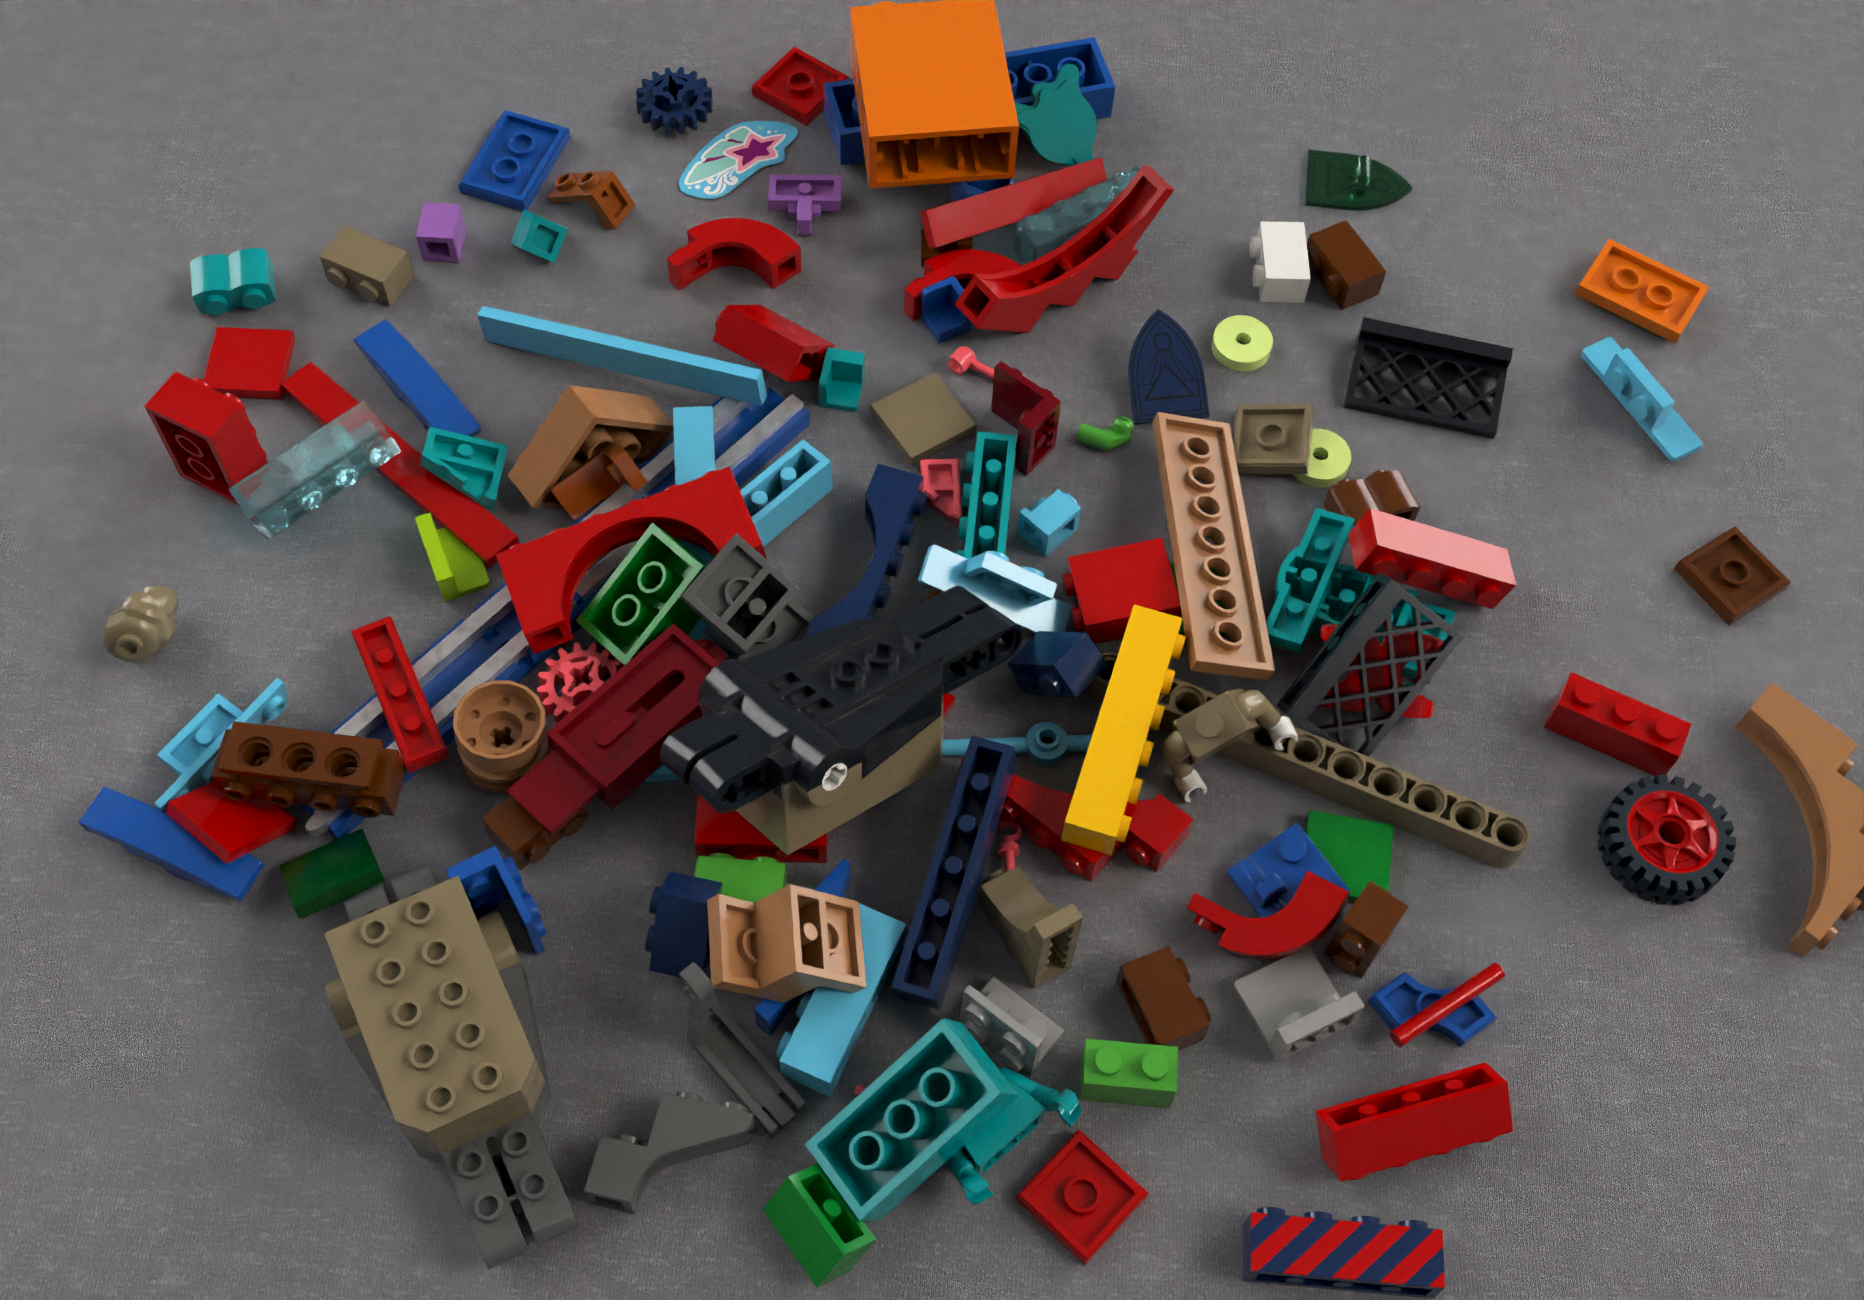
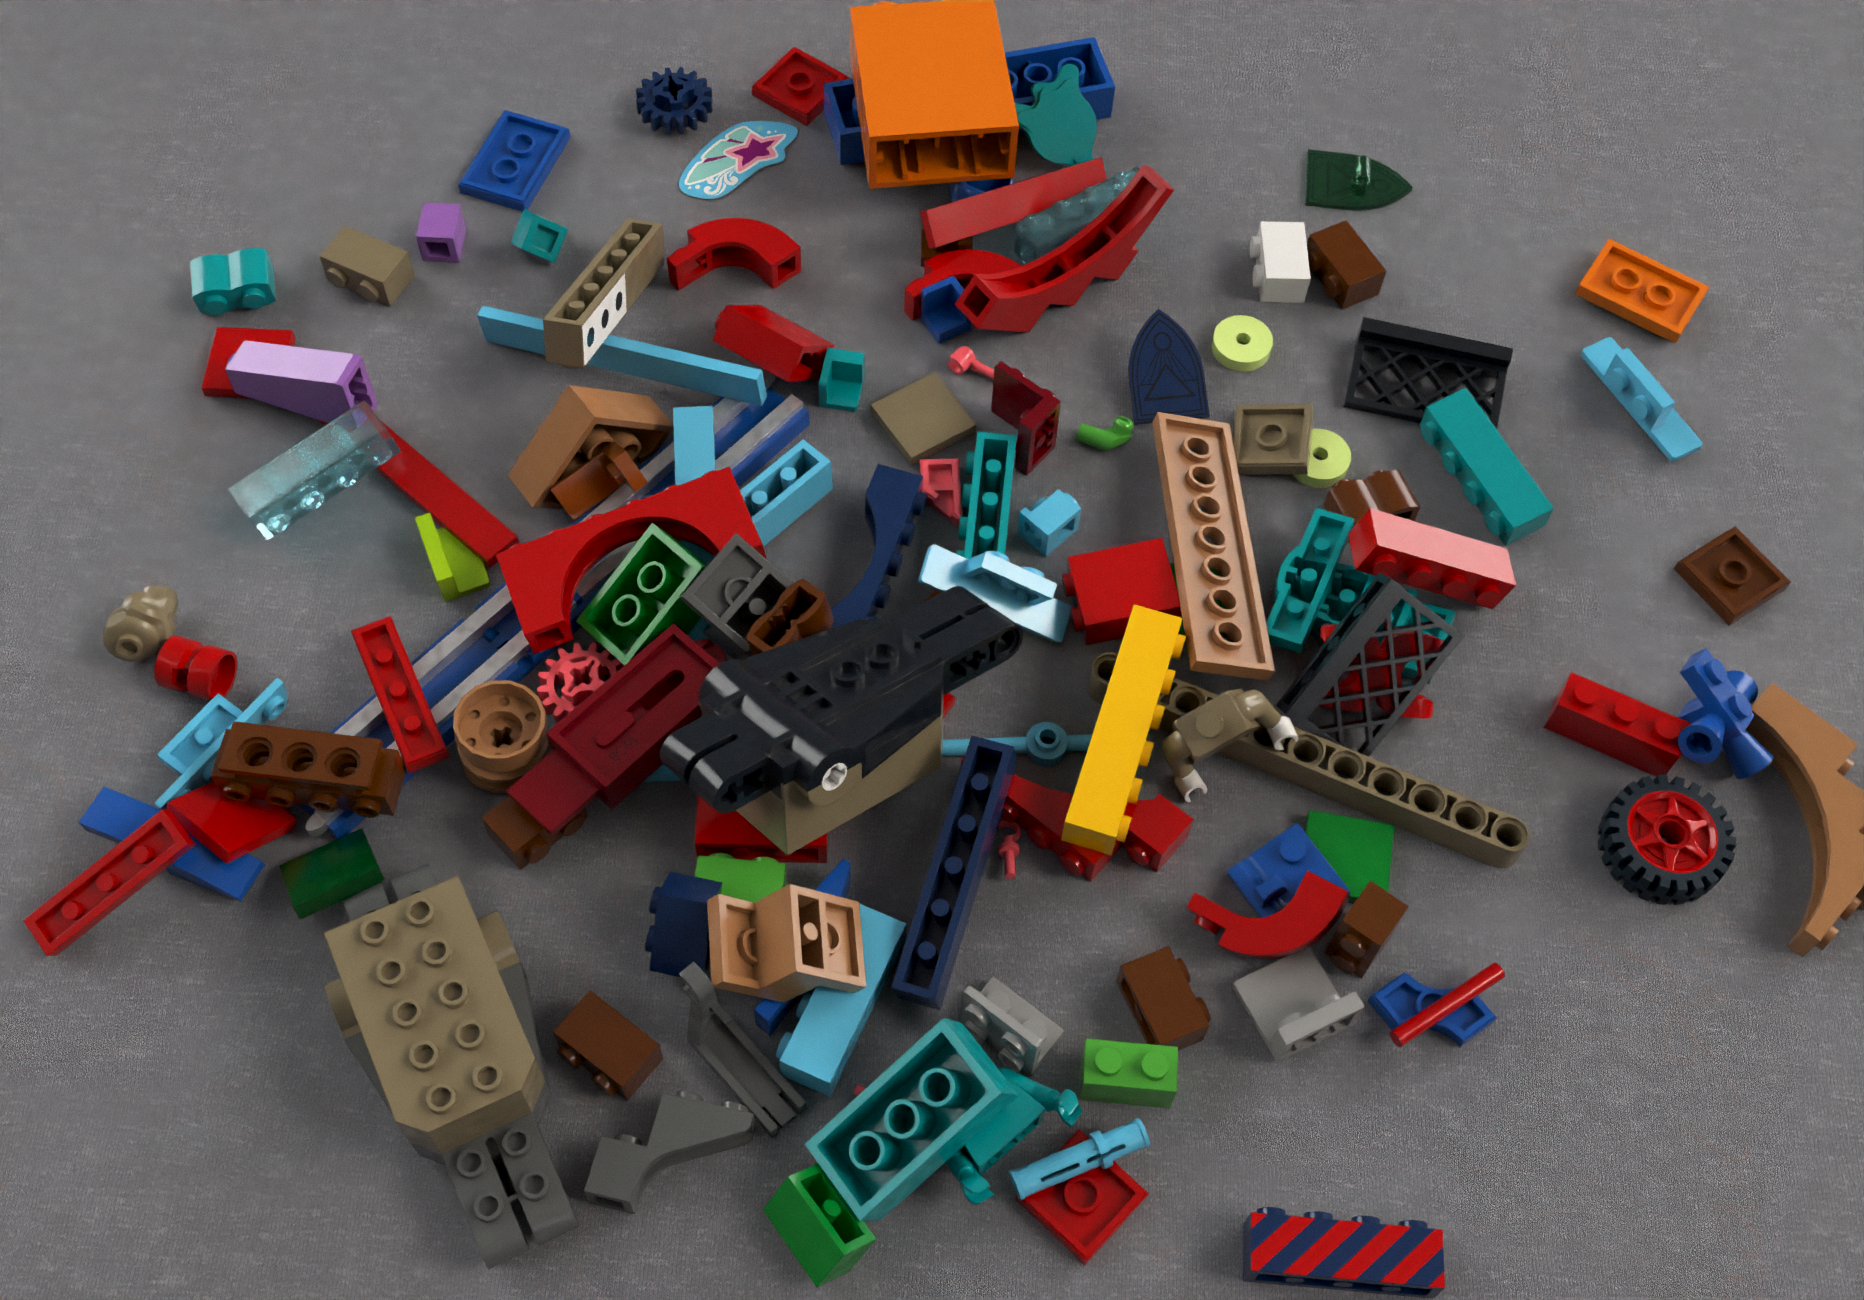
(109, 882): none -> red plate
(195, 668): none -> red wheel
(205, 434): red brick -> none
(301, 379): none -> medium lavender slope
(414, 380): blue slope -> none
(465, 463): teal wing -> none
(492, 880): blue bracket -> none
(600, 190): dark orange bracket -> none
(603, 293): none -> dark tan brick
(607, 1046): none -> reddish brown brick
(797, 614): none -> reddish brown brick
(804, 197): medium lavender hinge -> none
(1030, 926): dark tan arch -> none
(1057, 664): dark blue brick -> none
(1080, 1158): none -> medium azure pin
(1414, 1121): red brick -> none
(1485, 467): none -> teal brick
(1720, 716): none -> blue brick

